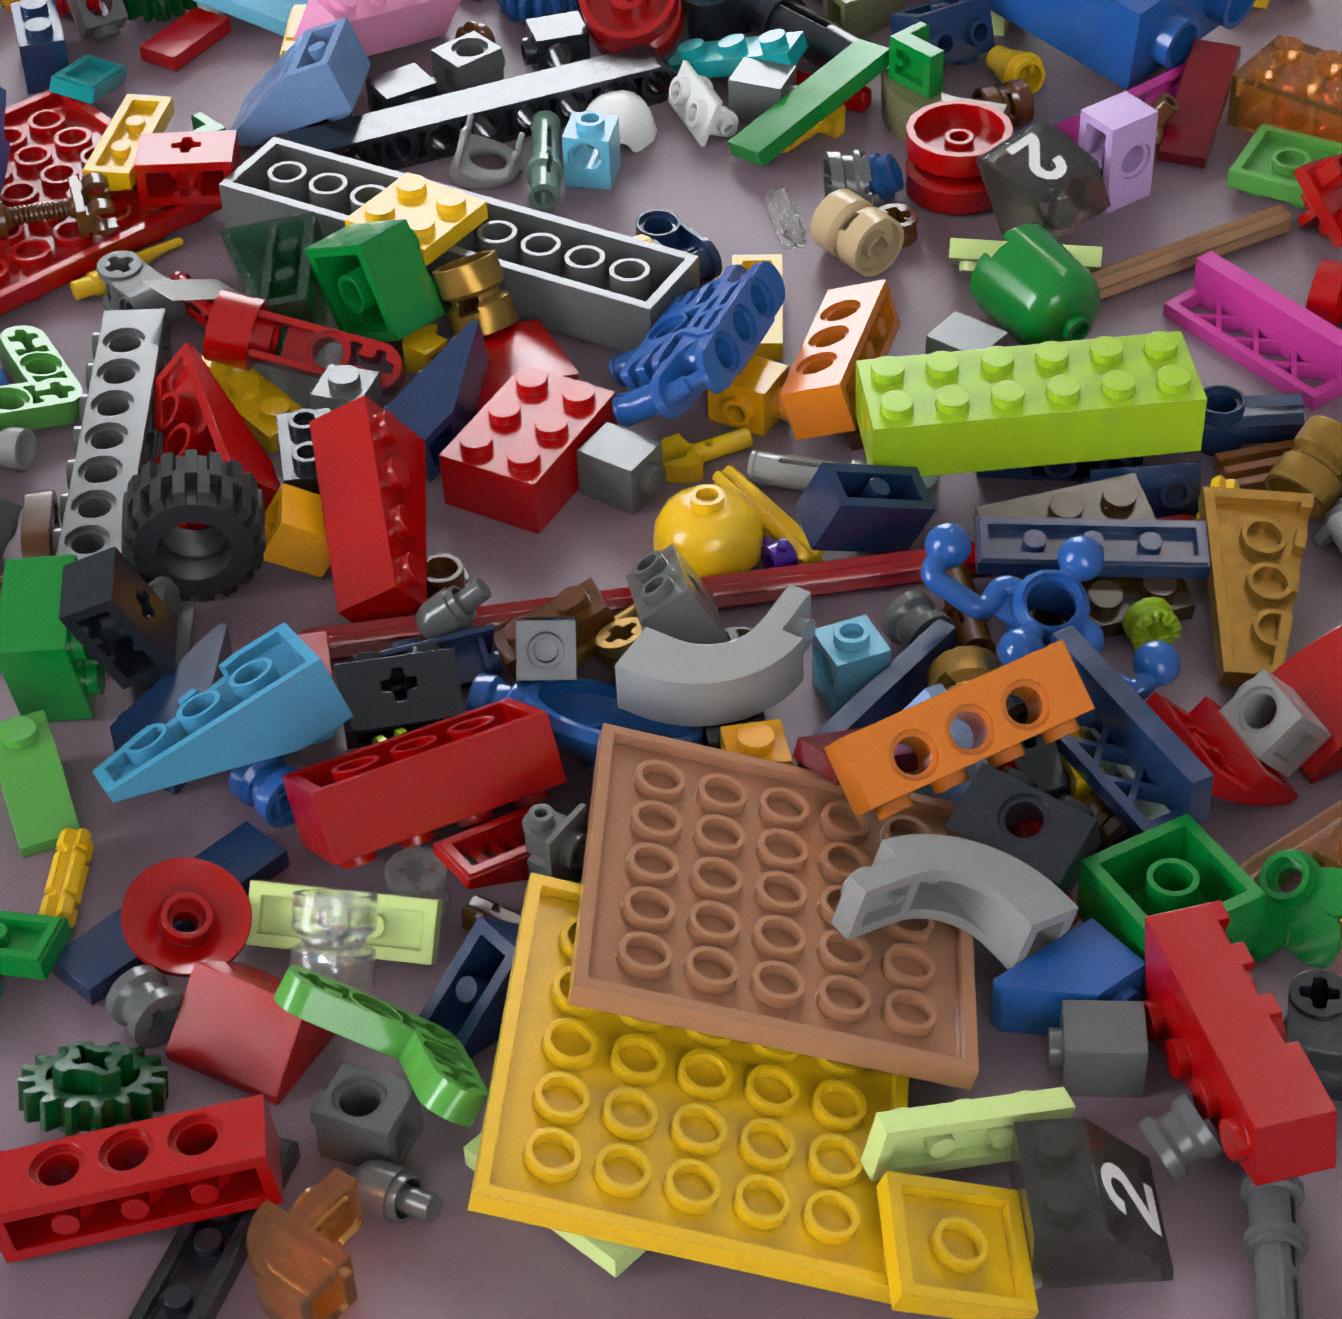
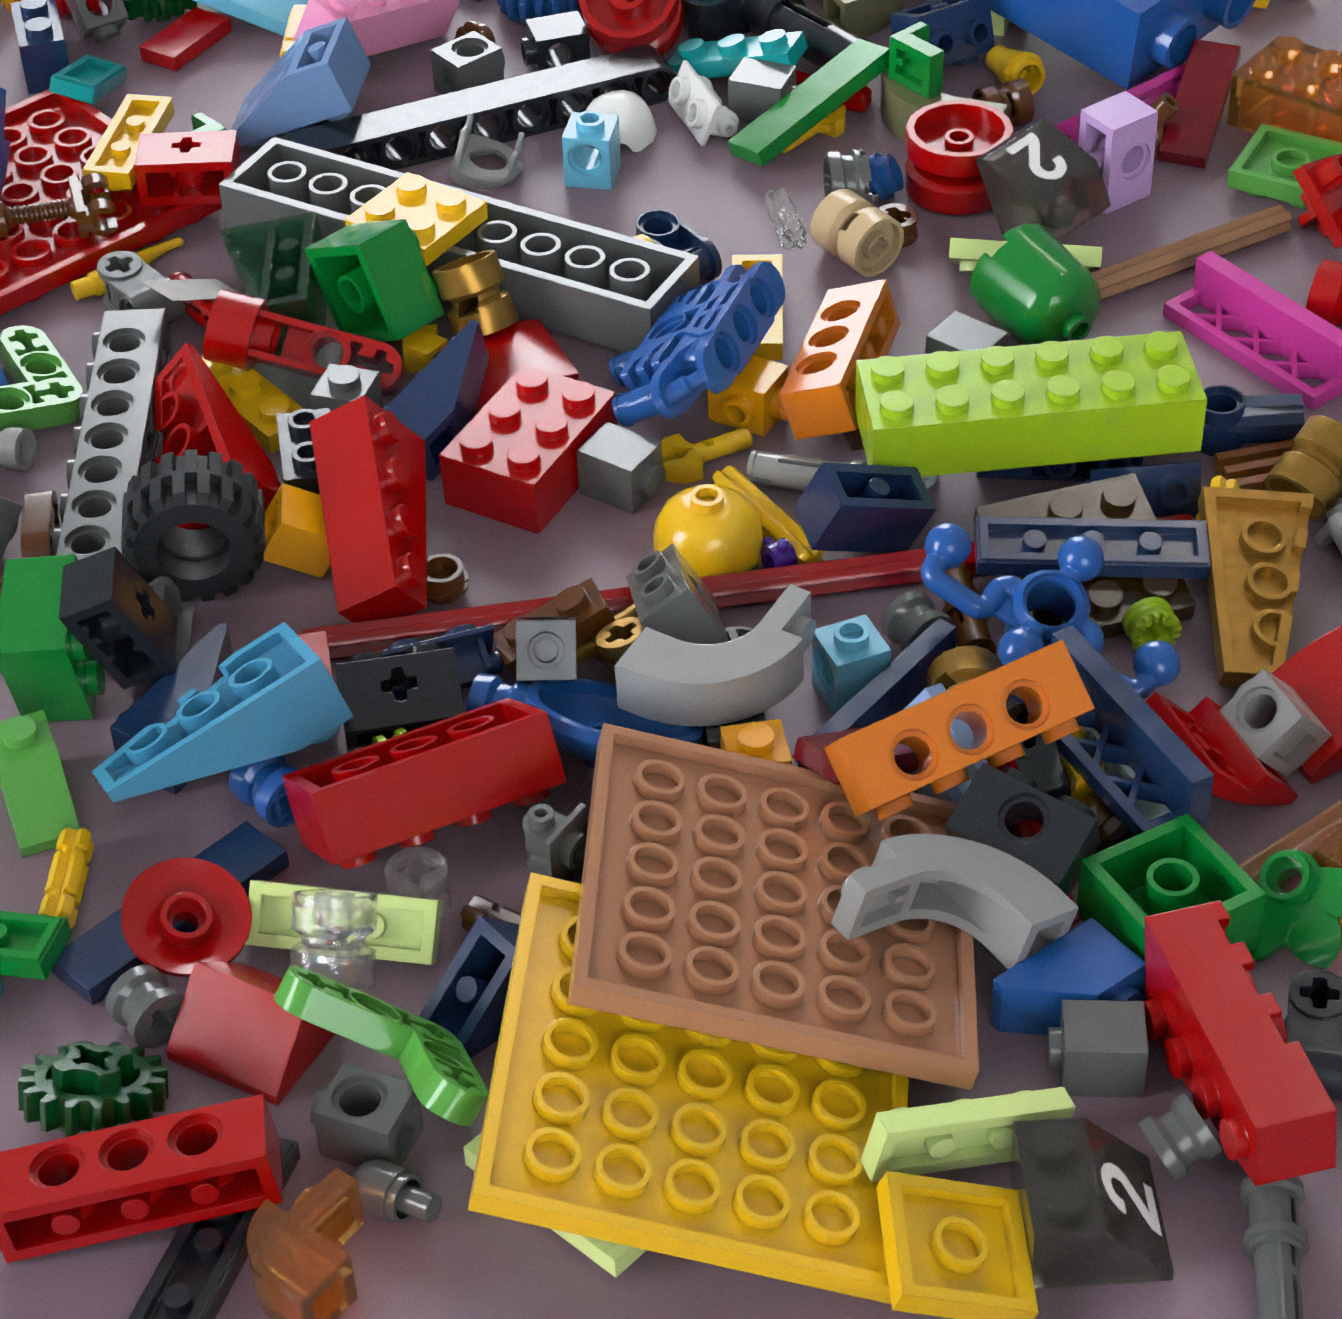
(400, 87): brick -> none
(451, 609): dark grey cylinder -> none
(498, 837): red slope -> none
(544, 168): sand green pin -> none

